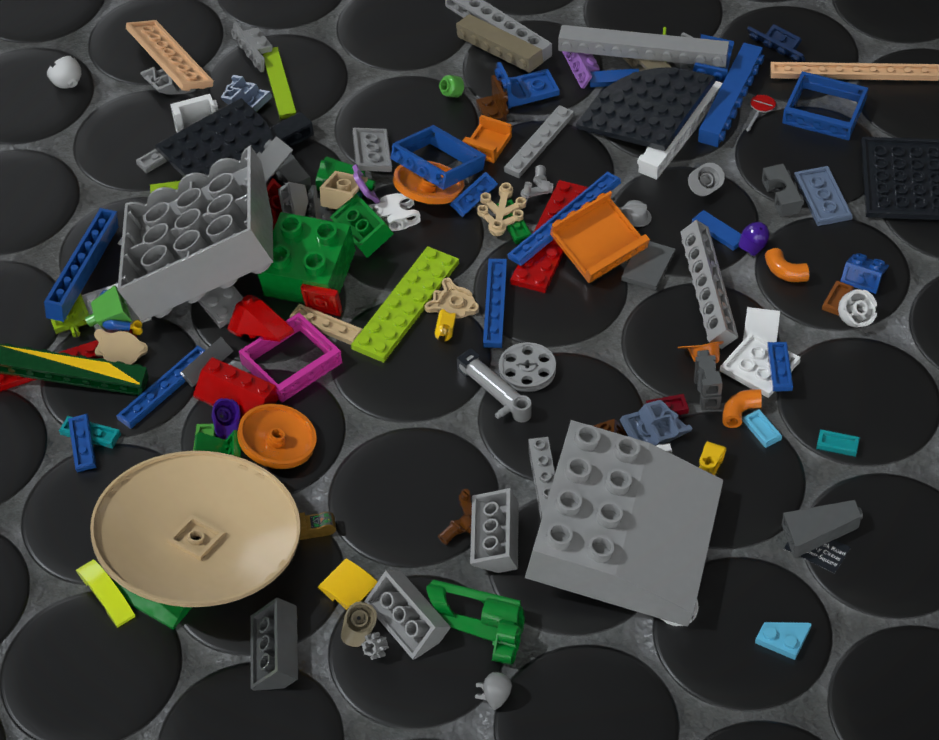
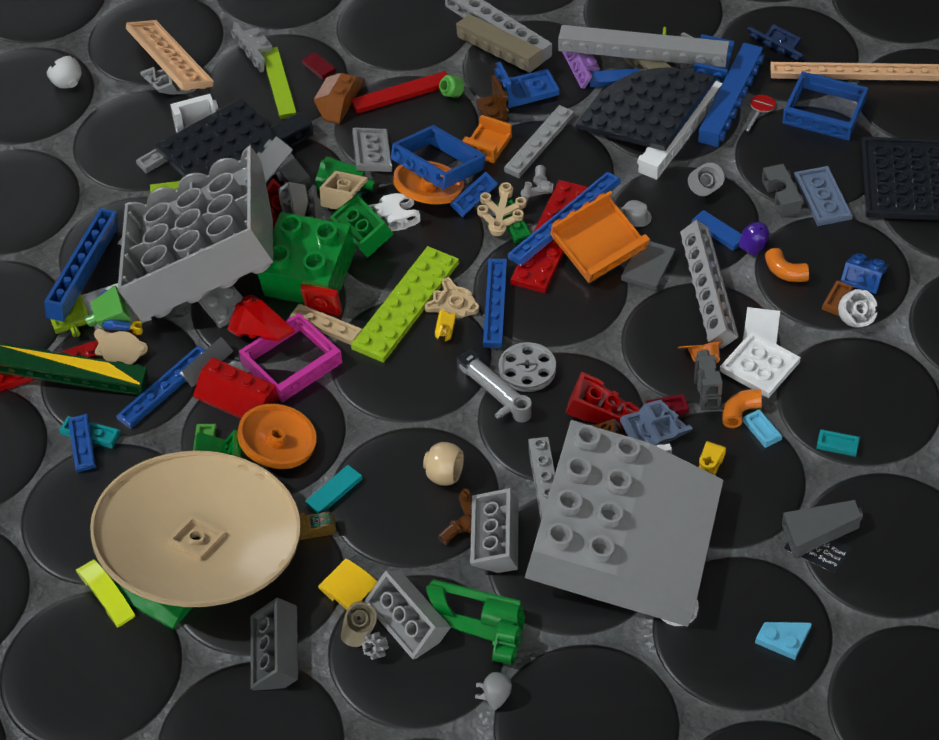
(230, 417): dark purple cap -> none
(247, 91): sand blue slope -> none
(318, 66): none -> dark red tile
(333, 490): none -> teal tile
(336, 95): none -> dark orange wedge
(357, 176): medium lavender helmet -> none
(397, 93): none -> red tile
(444, 463): none -> tan wheel
(596, 403): none -> red wedge
(779, 366): blue tile -> none

